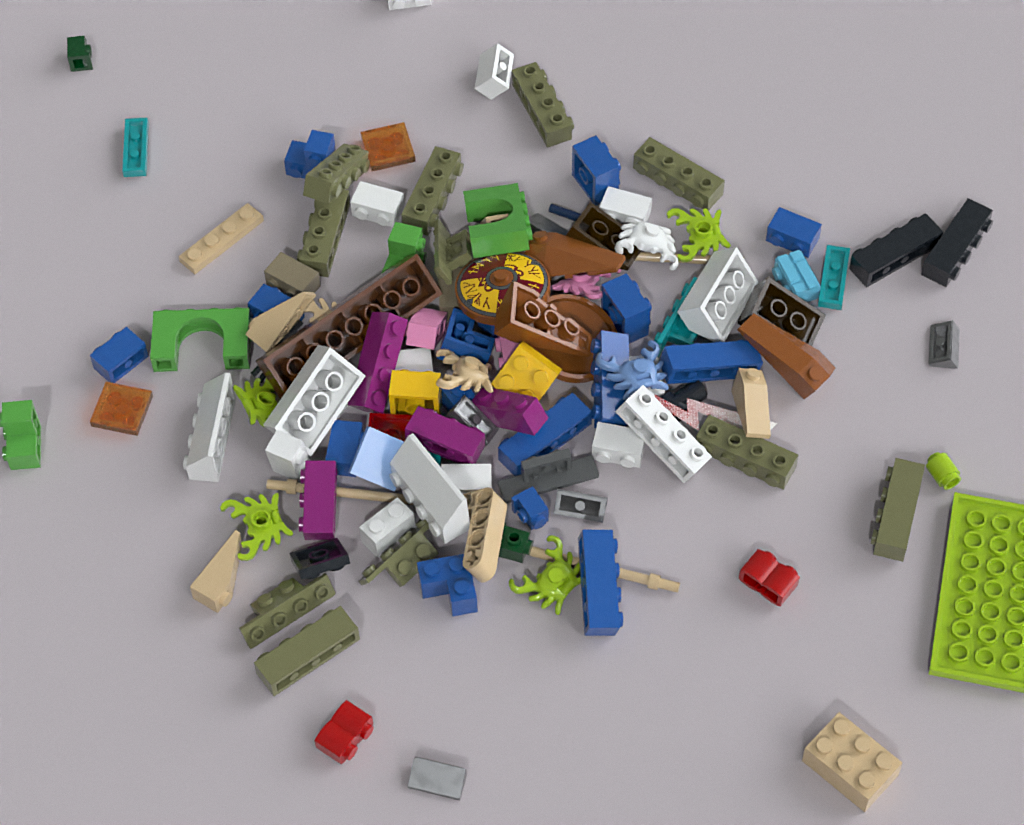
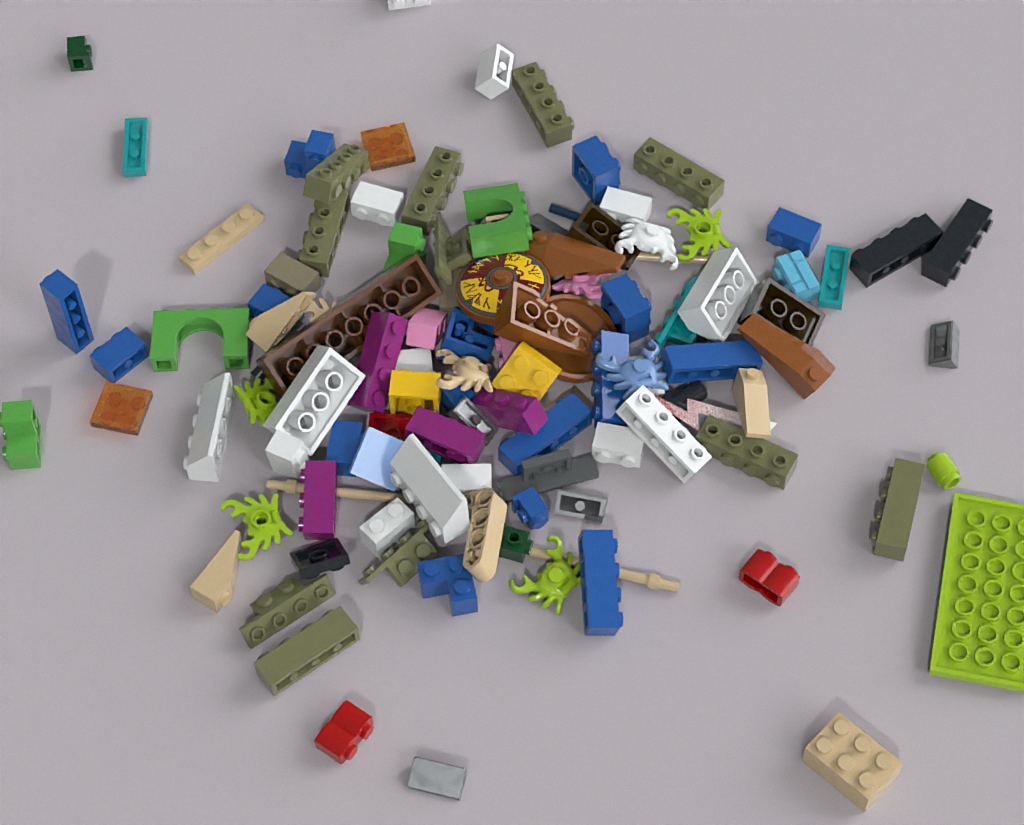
(66, 311): none -> blue brick

